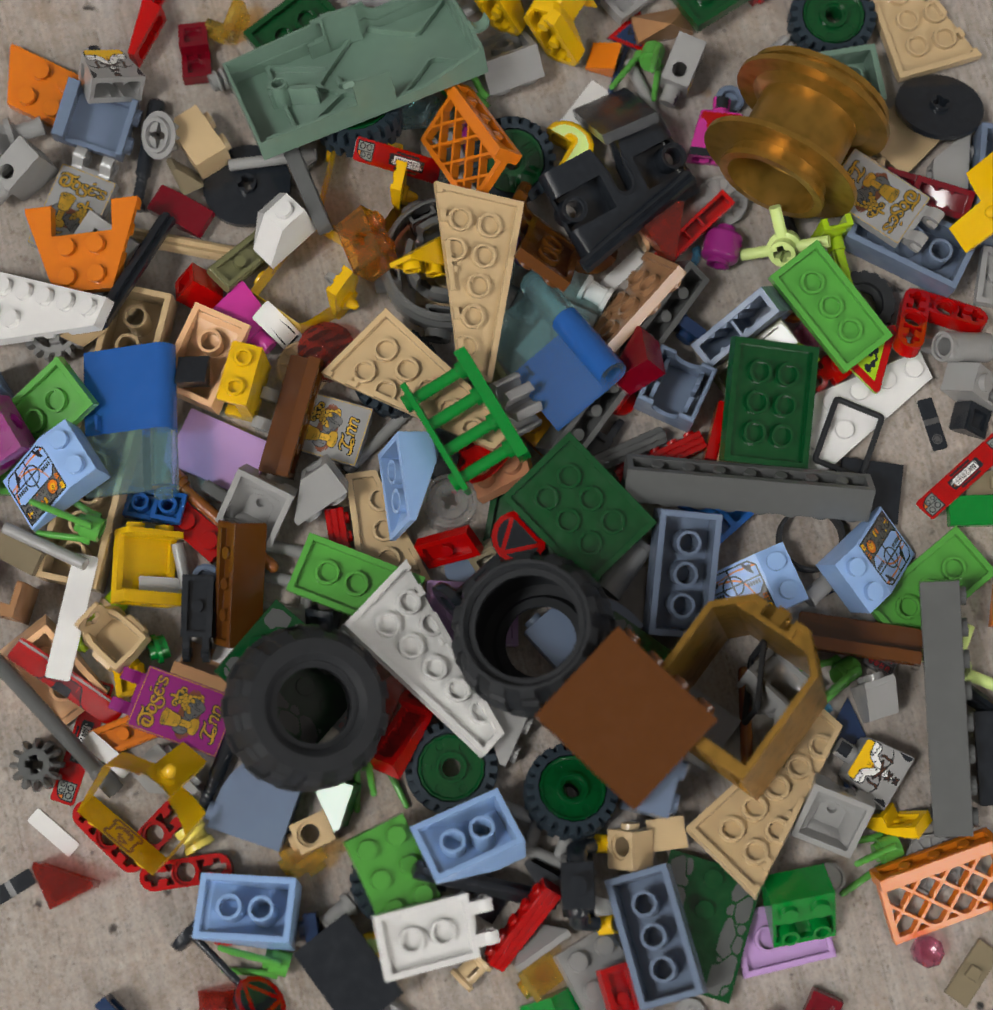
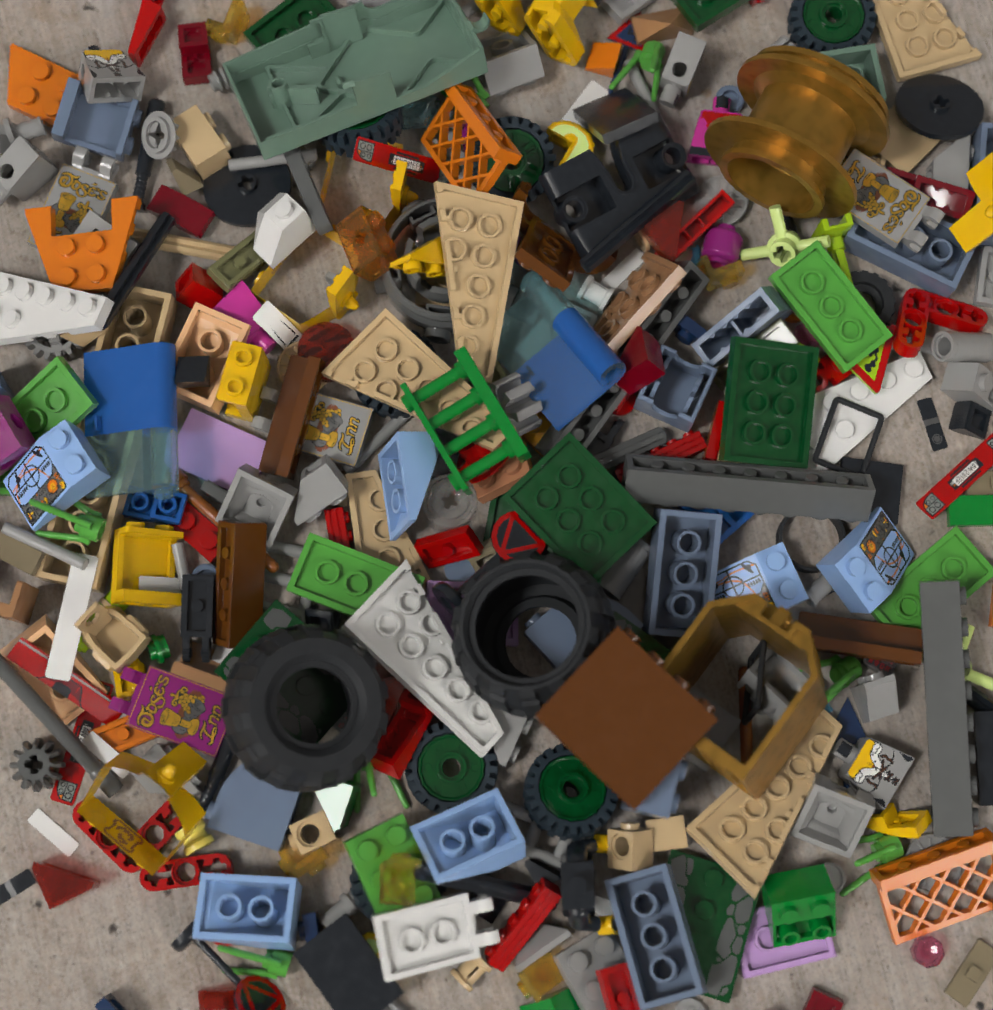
(398, 879): none -> clear yellow bracket
(724, 277): none -> clear yellow bracket

